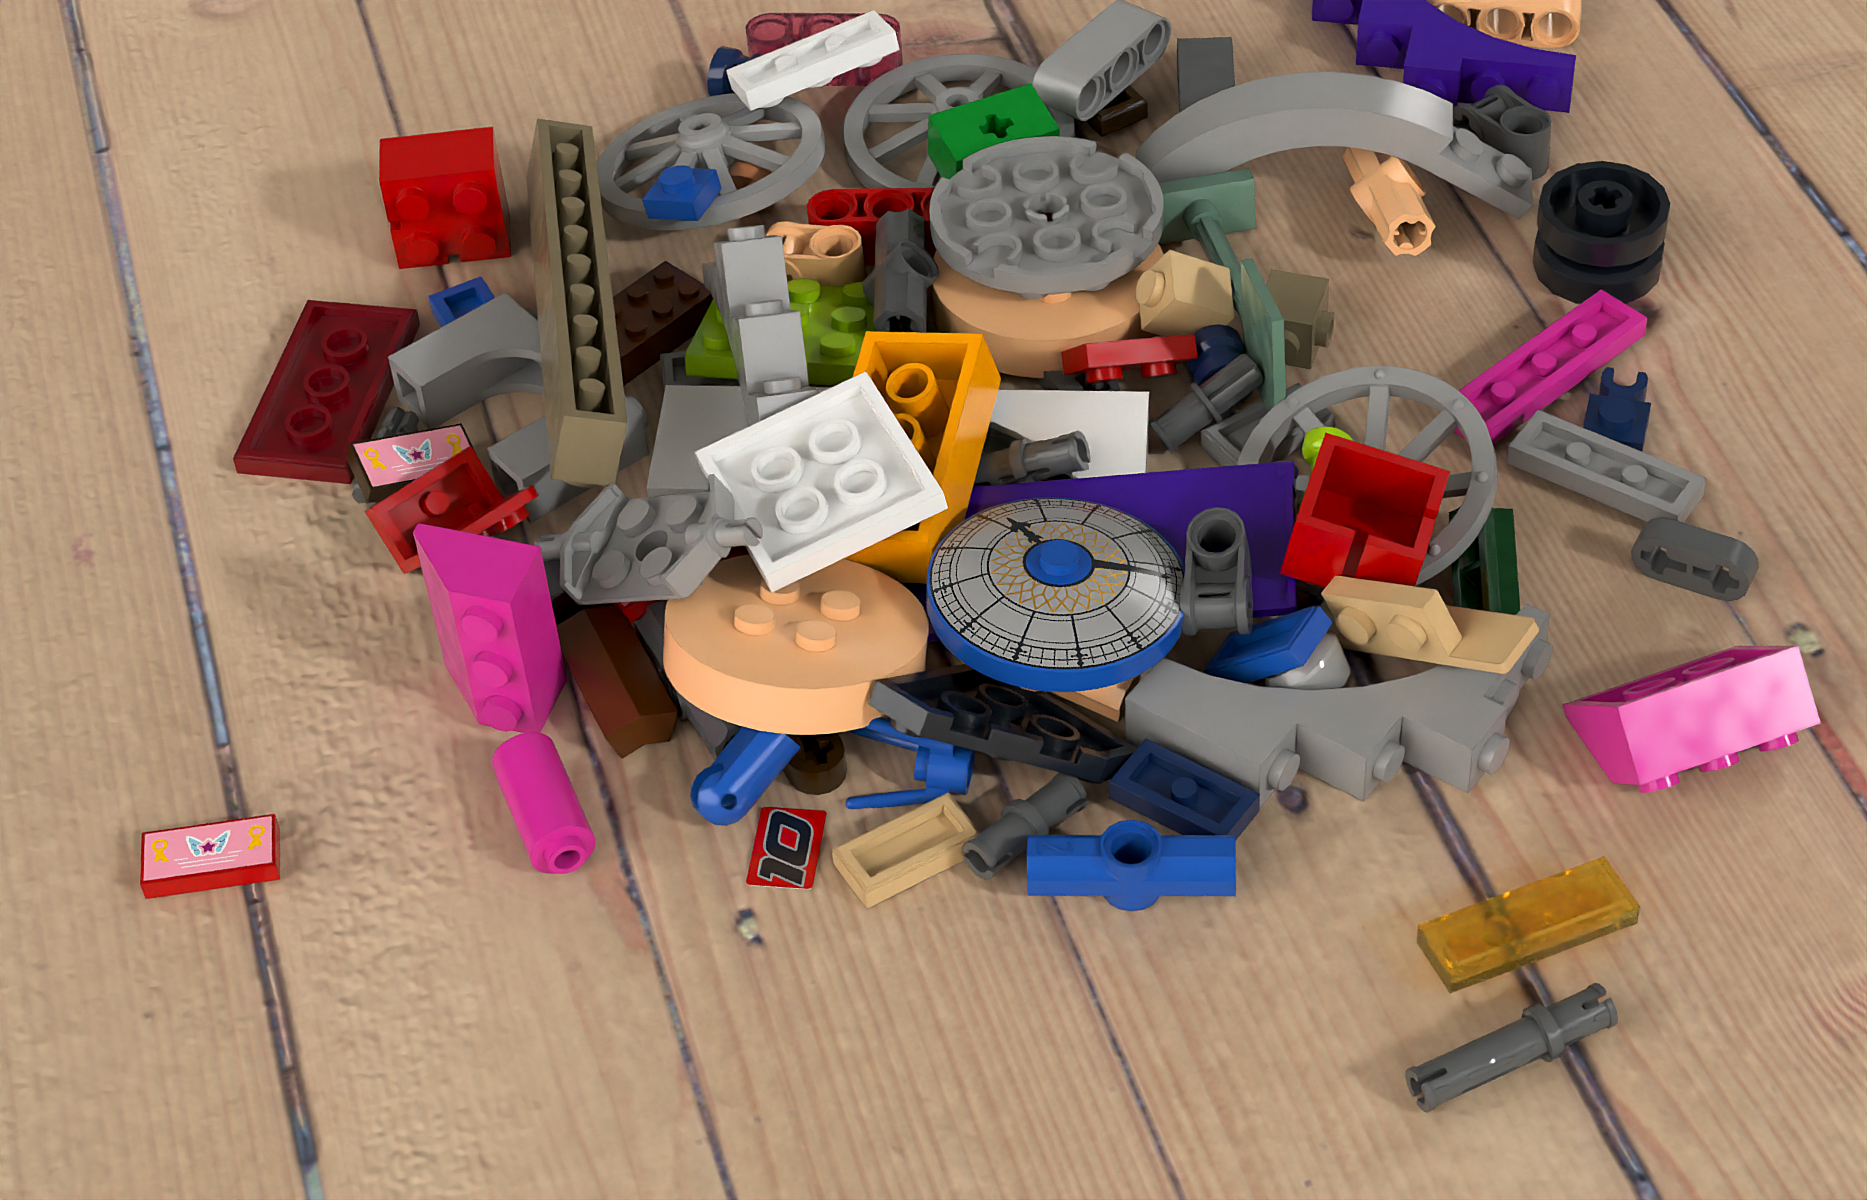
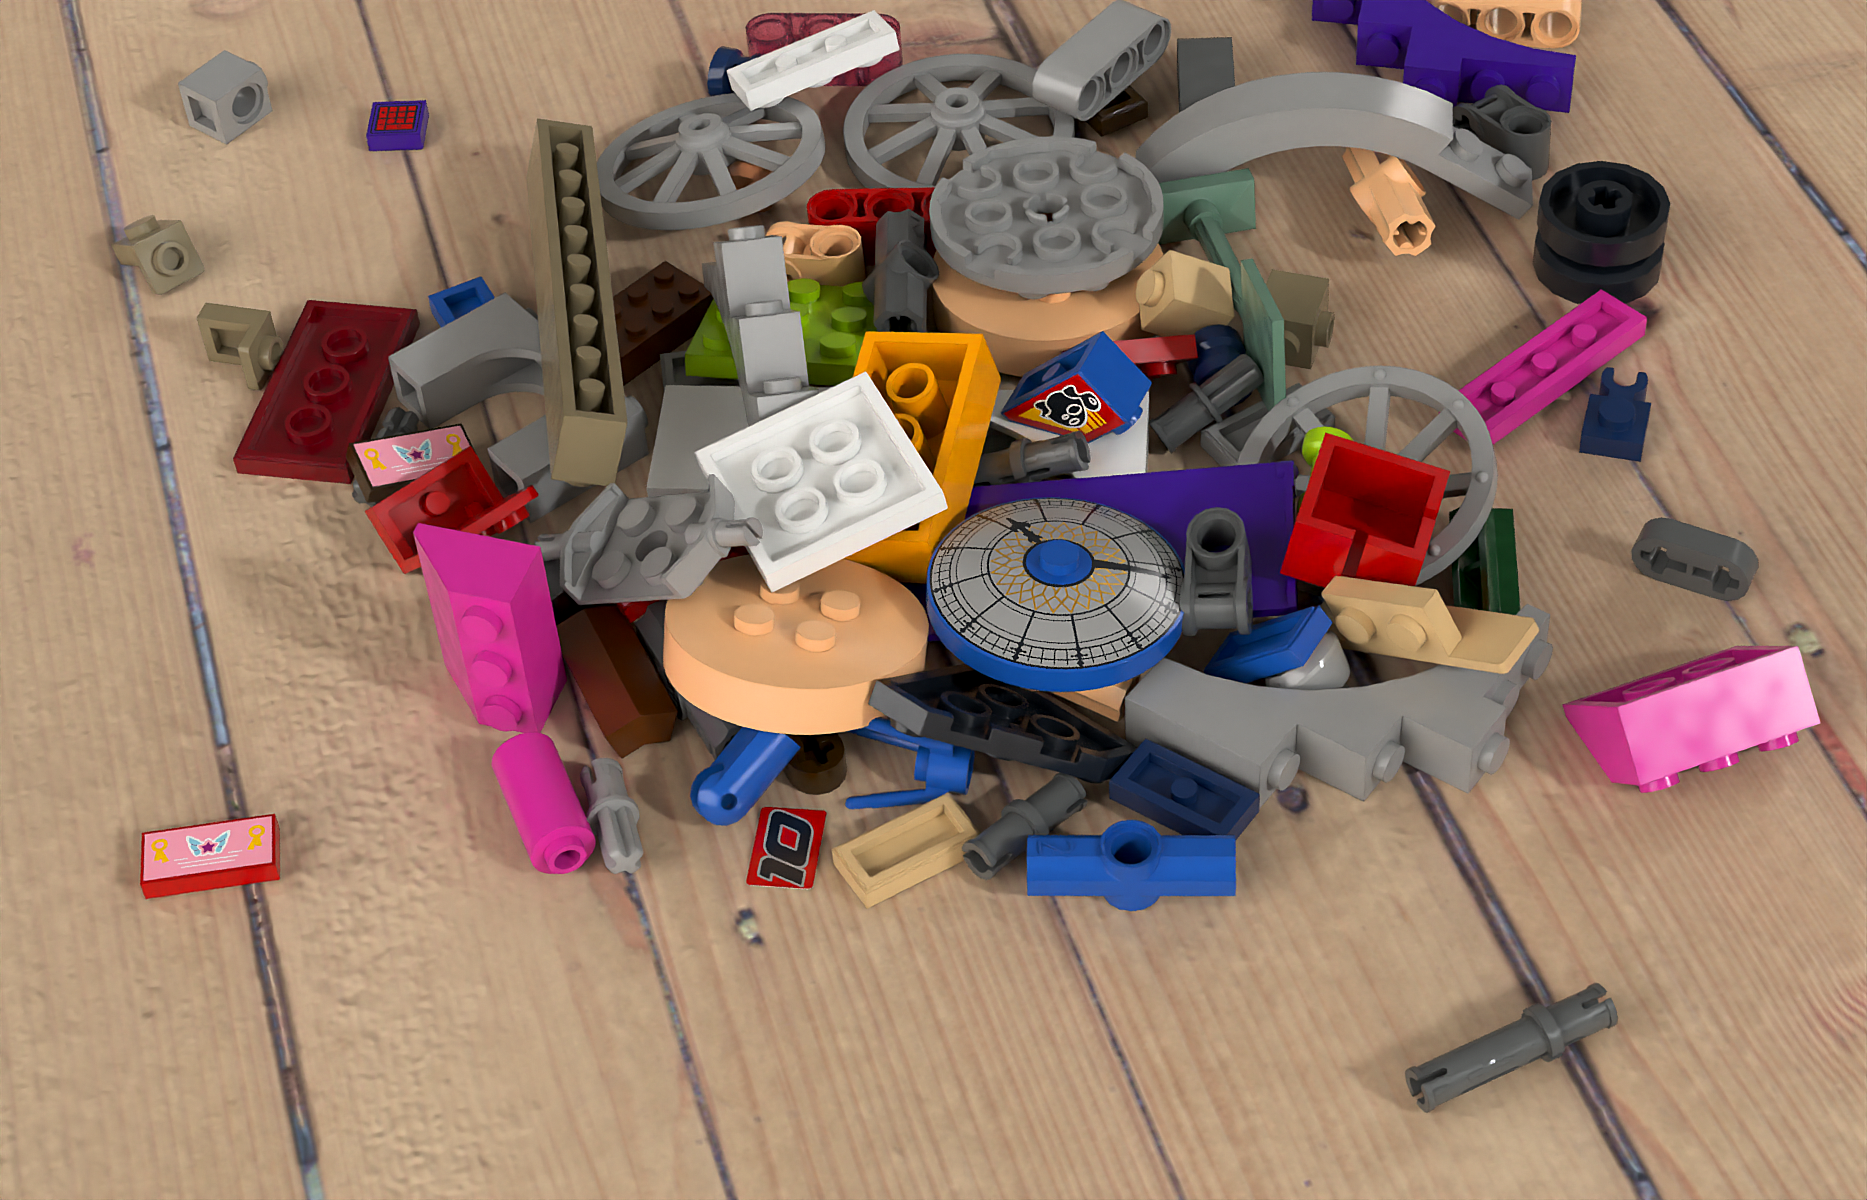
(160, 251): none -> dark tan bracket
(225, 96): none -> light grey brick
(241, 338): none -> dark tan bracket
(397, 125): none -> dark purple tile
(444, 197): red piece -> none
(612, 815): none -> light grey axle
(682, 193): blue plate -> none
(984, 123): green brick -> none
(1082, 390): none -> slope
(1527, 924): clear yellow plate -> none
(1605, 469): light grey plate -> none

